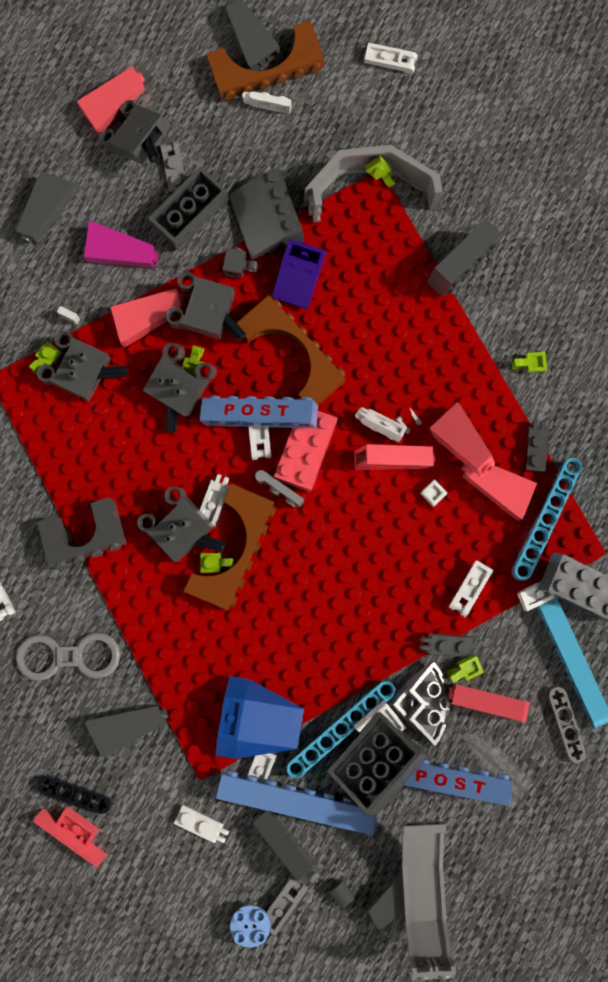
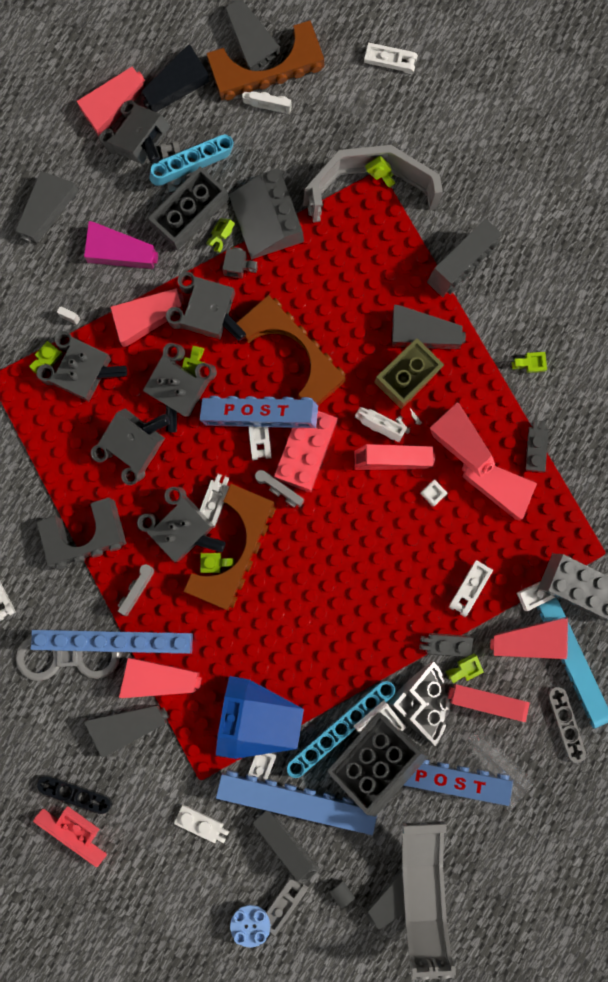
(111, 641): none -> medium blue brick
(131, 442): none -> dark grey piece
(136, 589): none -> light grey plate
(154, 679): none -> coral slope
(175, 81): none -> black slope
(196, 153): none -> medium azure beam
(221, 231): none -> lime plate
(299, 274): dark purple slope -> none
(408, 373): none -> olive slope
(428, 329): none -> dark grey slope
(534, 641): none -> coral slope
(553, 512): medium azure beam -> none

